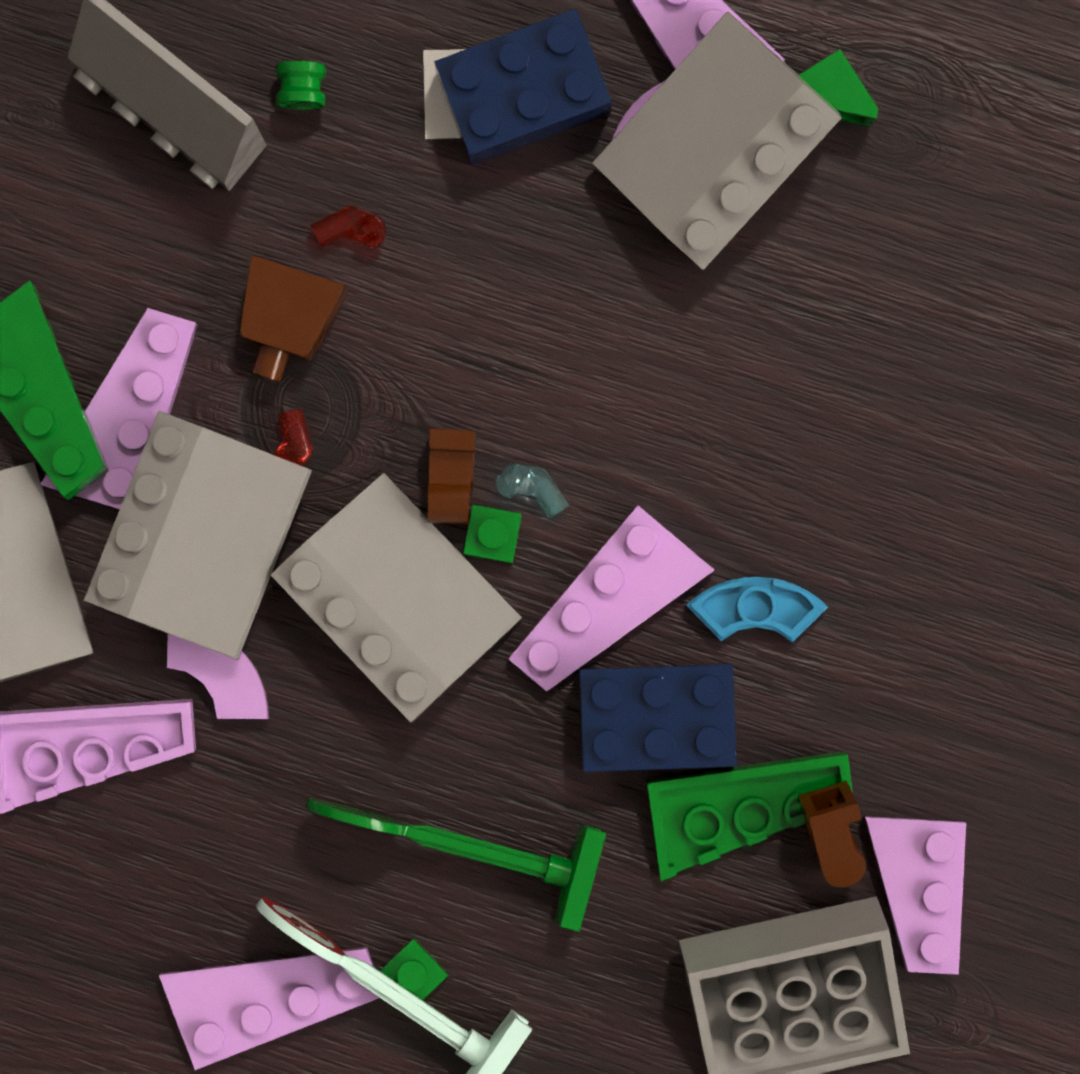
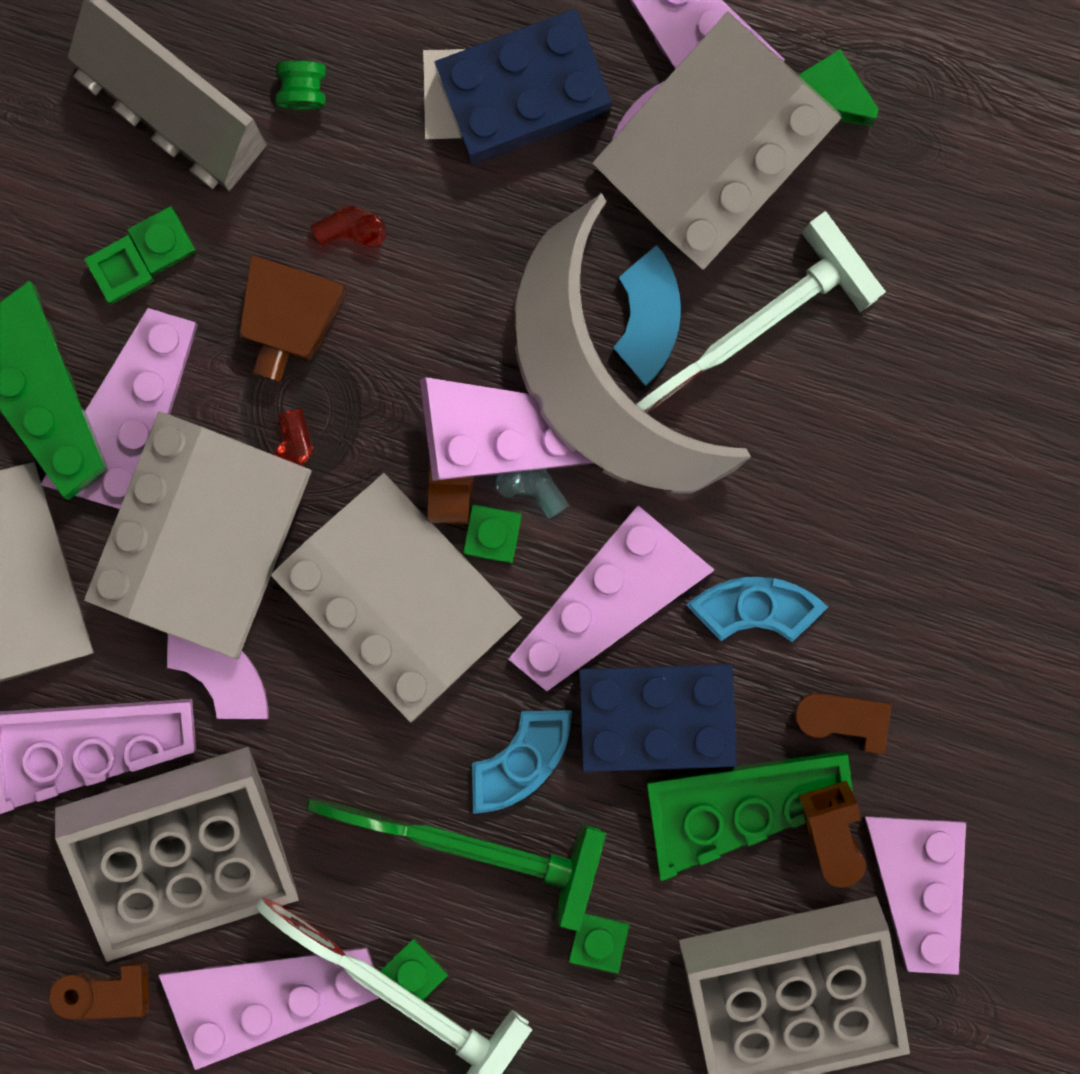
(90, 997): none -> reddish brown leg
(119, 270): none -> green plate
(162, 240): none -> green plate
(174, 853): none -> light grey slope
(488, 432): none -> lavender wing
(524, 763): none -> dark azure tile
(576, 390): none -> light grey windscreen
(599, 943): none -> green plate
(653, 315): none -> dark azure tile
(828, 714): none -> reddish brown leg
(837, 266): none -> light aqua piece

